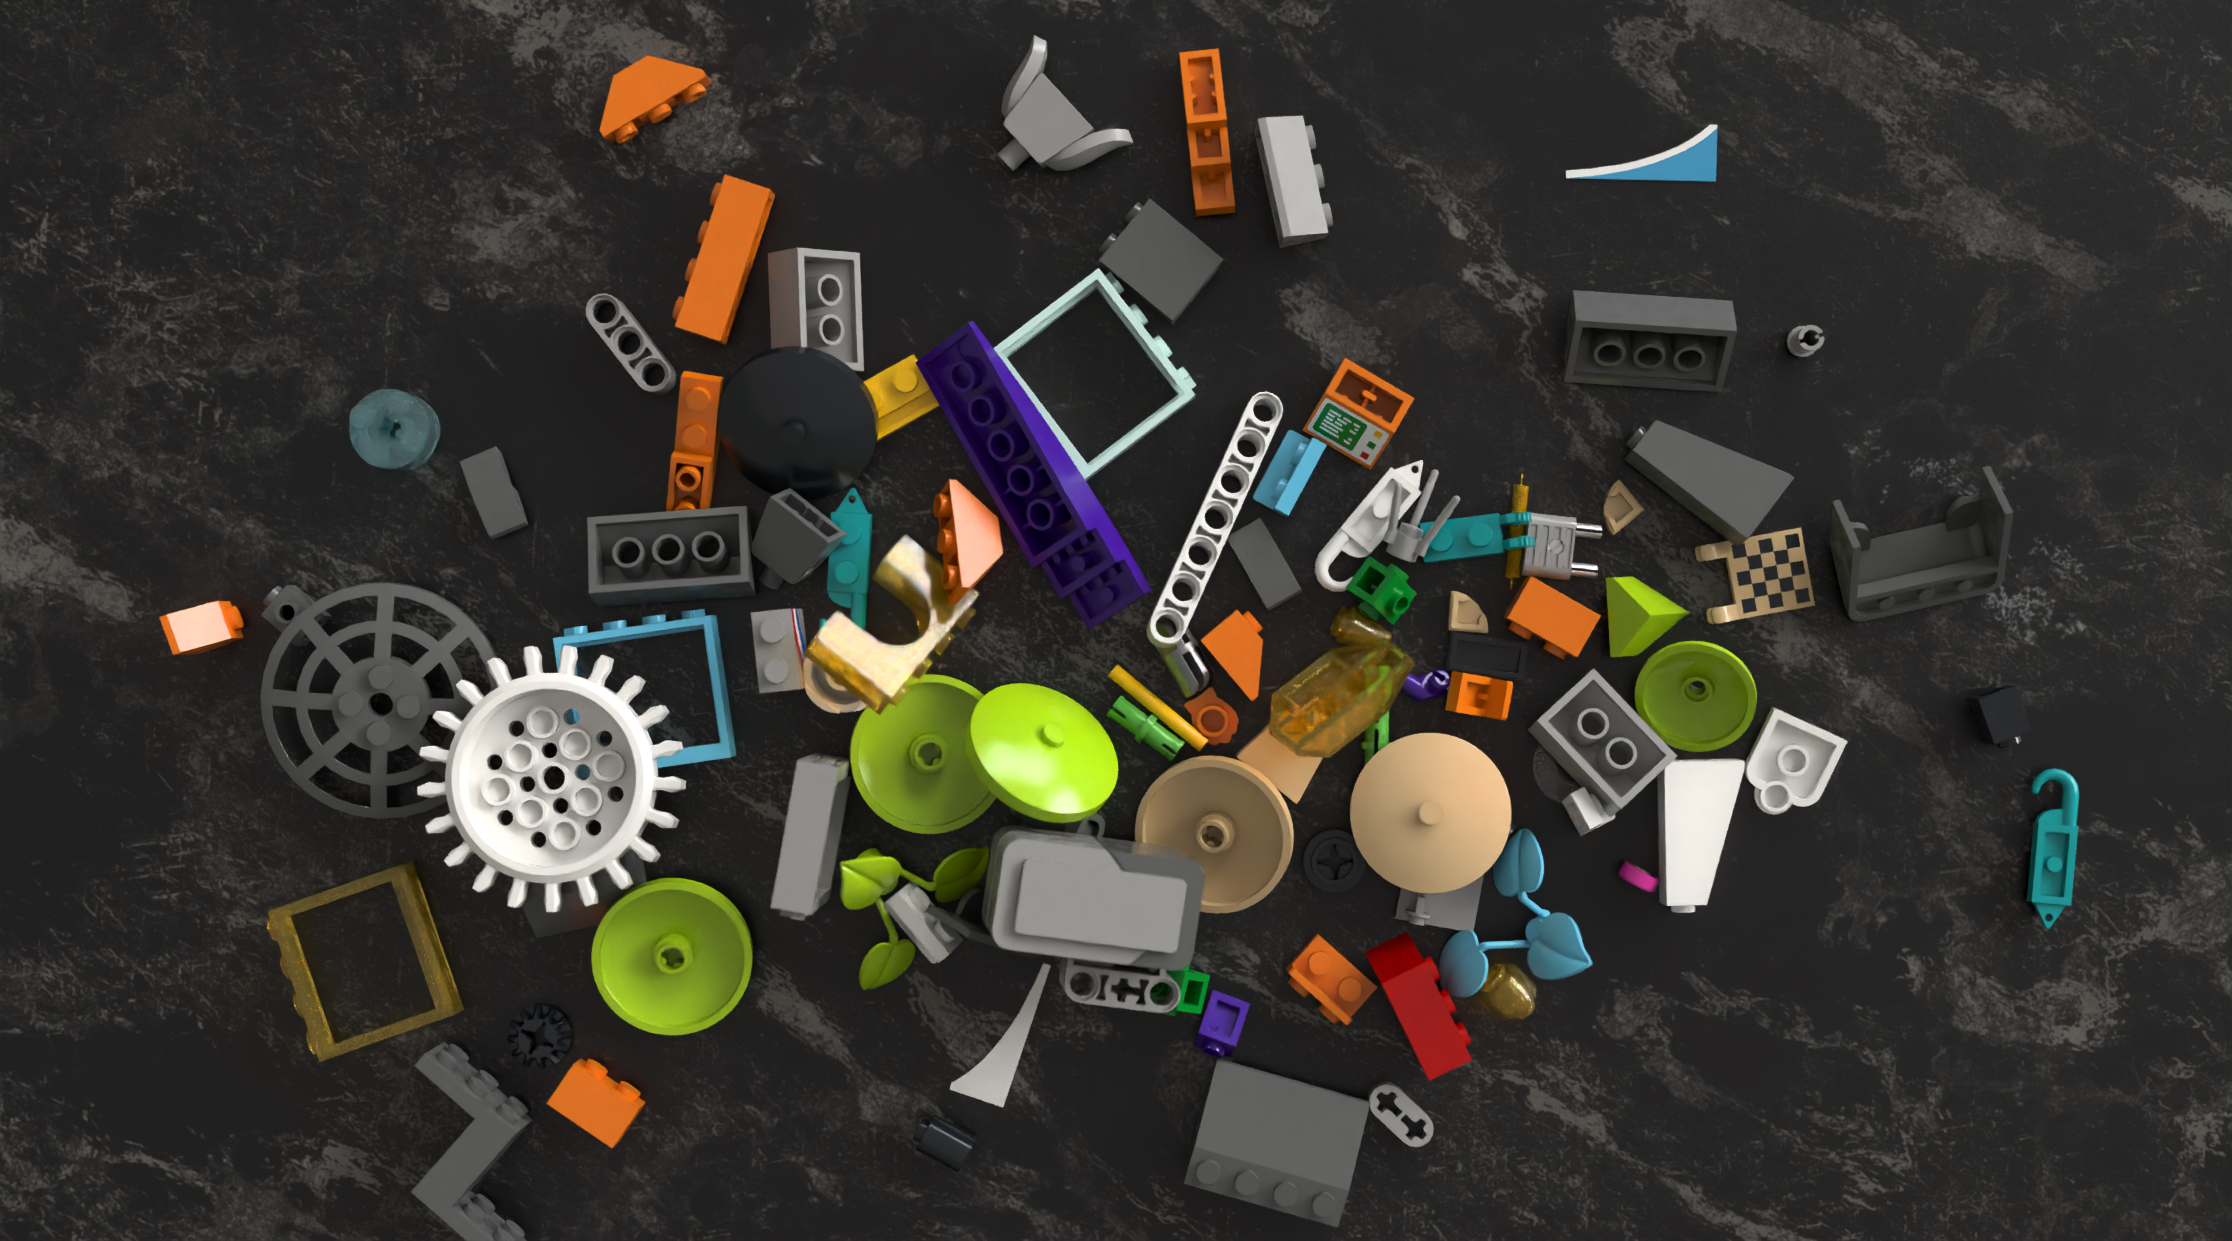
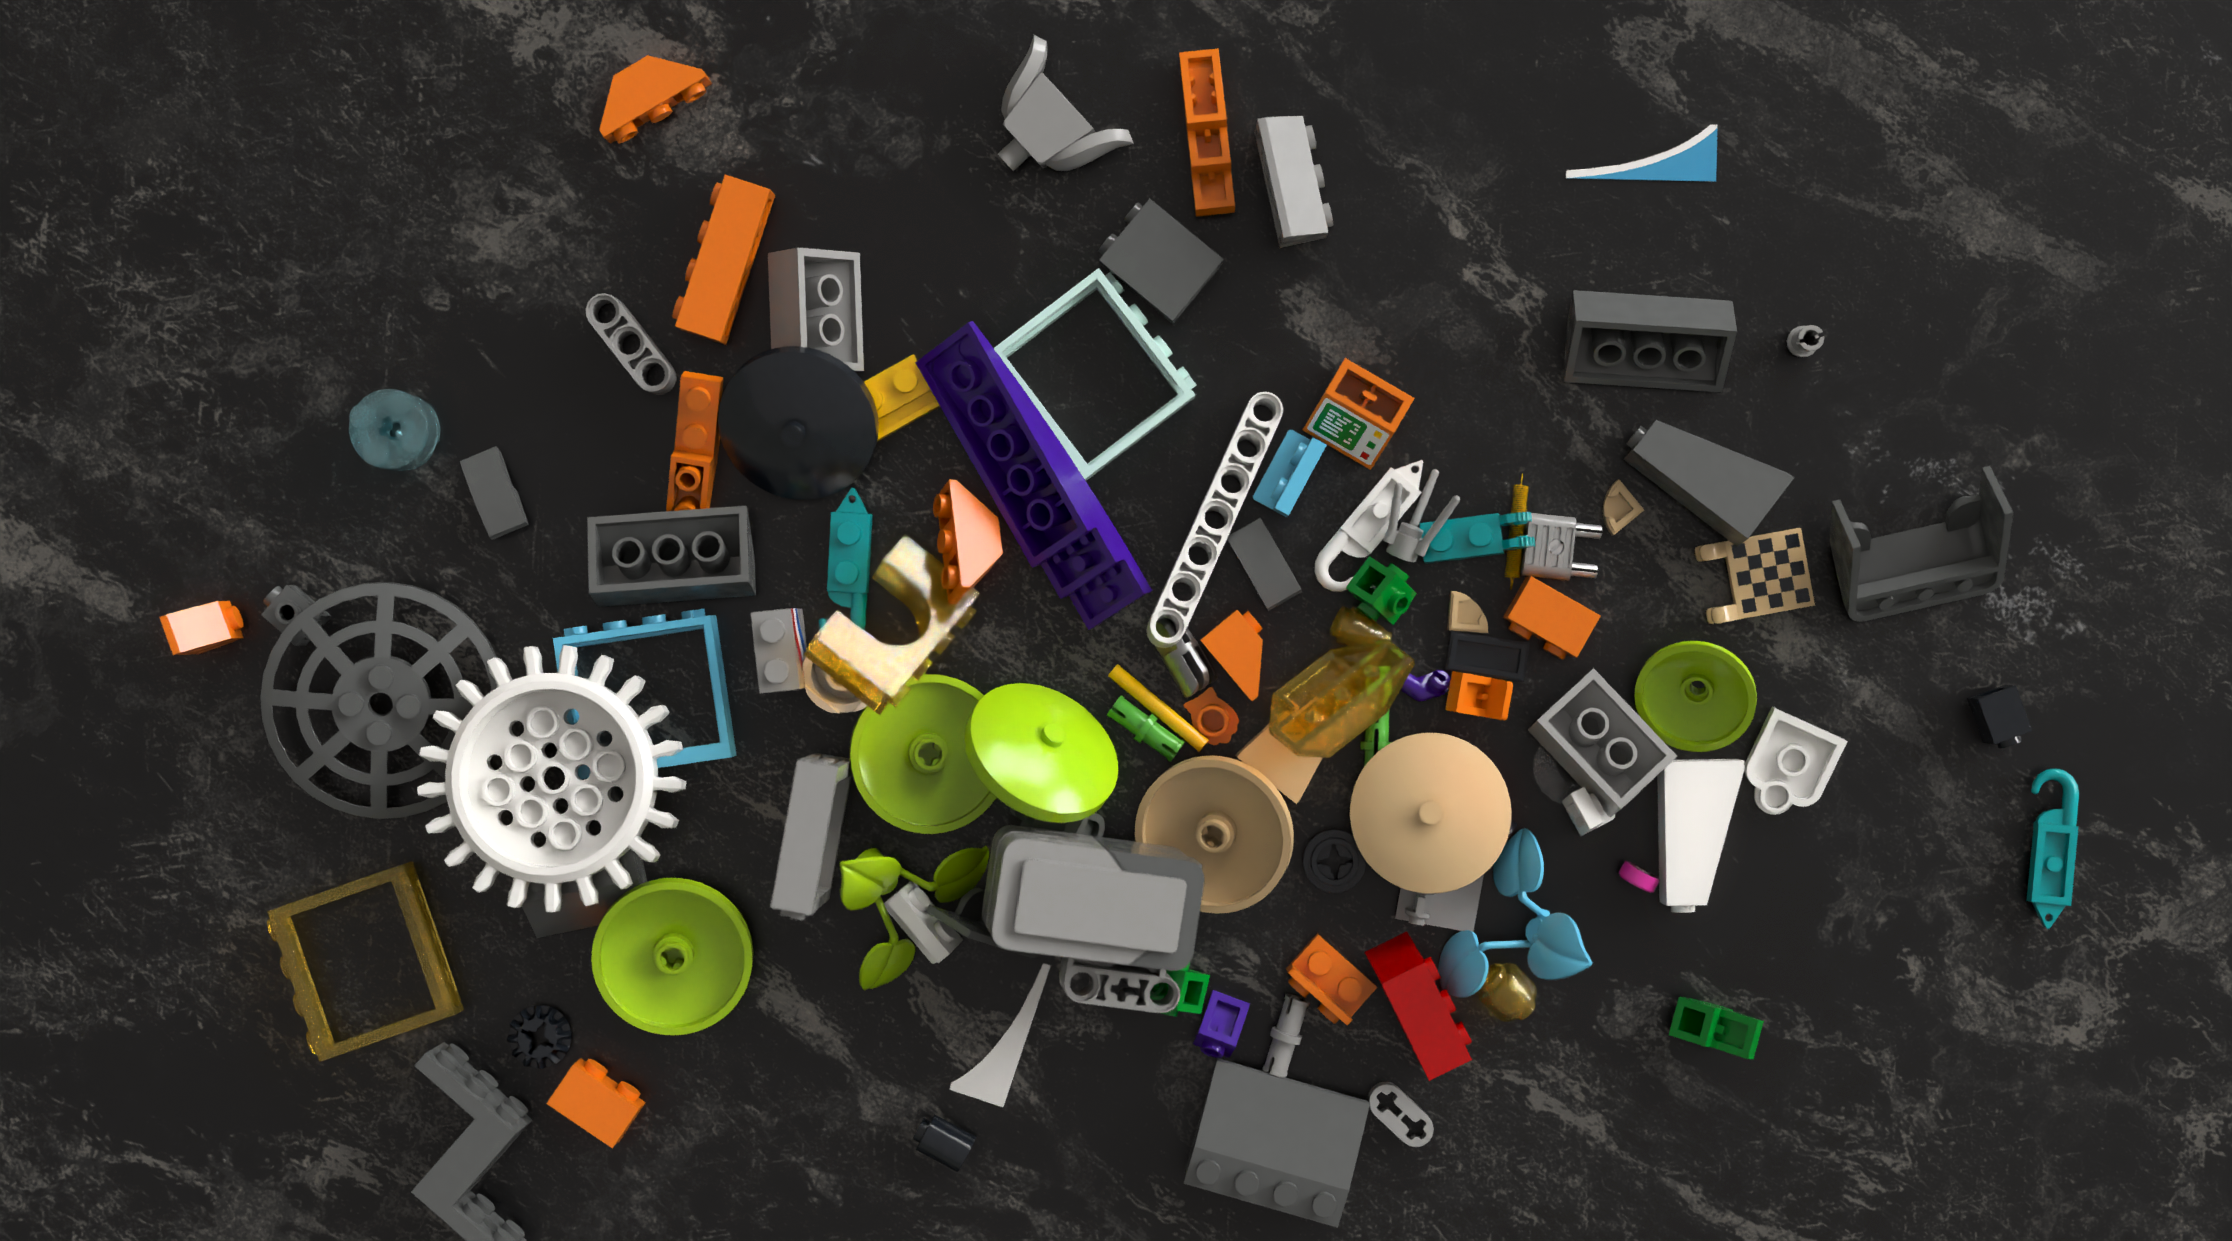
(793, 539): dark grey torso -> none
(1286, 1035): none -> light grey pin
(1637, 615): lime slope -> none
(1716, 1027): none -> green brick

